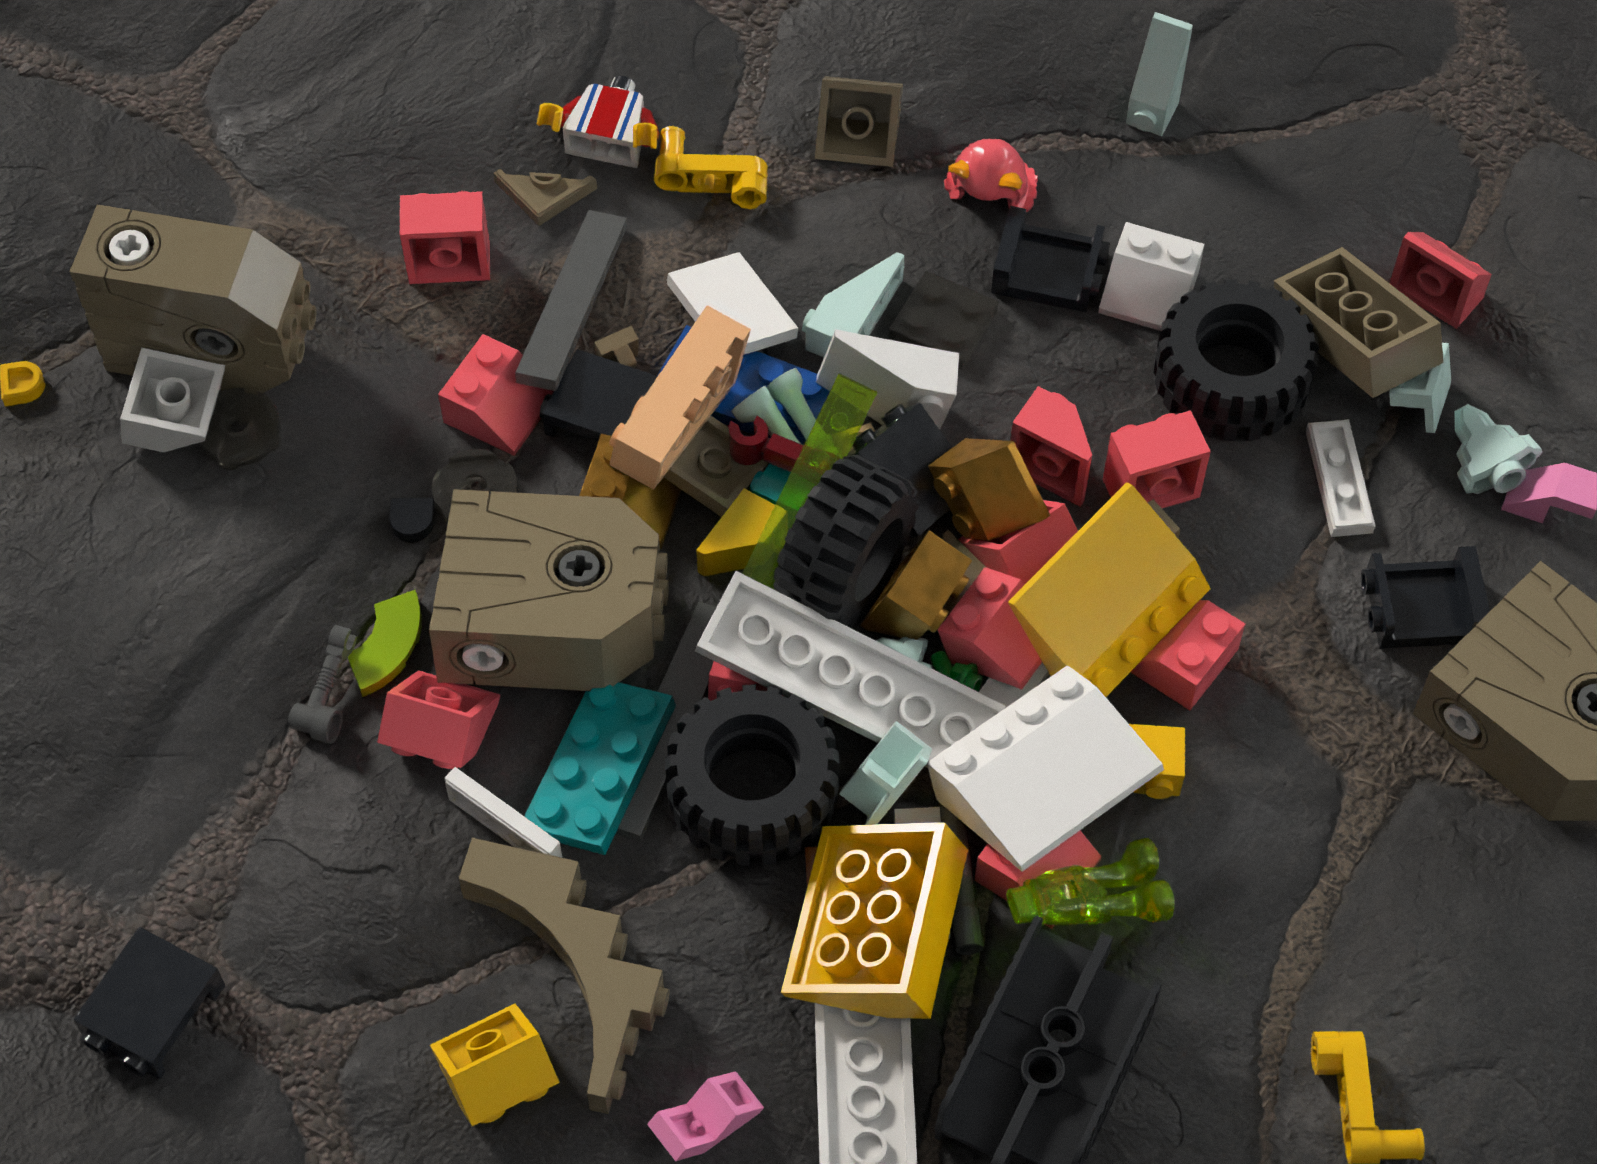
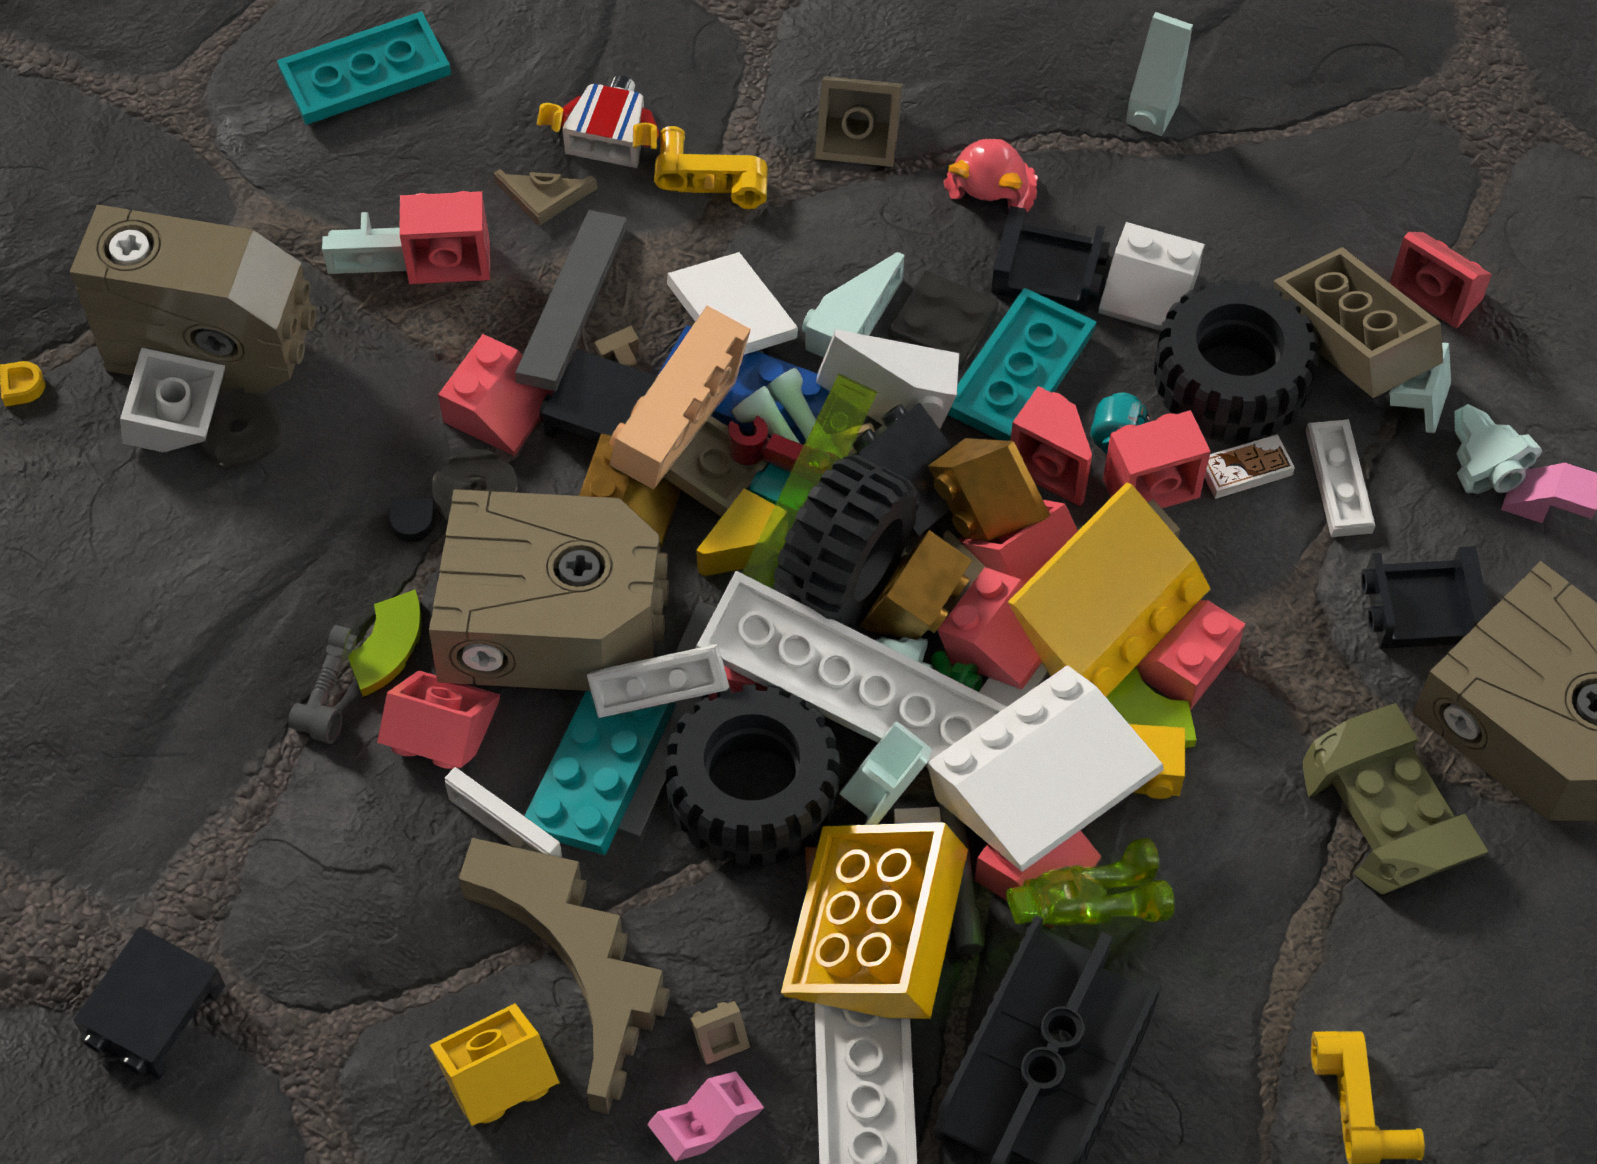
(363, 67): none -> teal plate
(363, 249): none -> light aqua panel
(658, 680): none -> white tile
(720, 1032): none -> dark tan tile
(1027, 350): none -> teal plate
(1114, 413): none -> teal head
(1143, 706): none -> lime tile
(1248, 466): none -> tile
(1390, 799): none -> olive piece

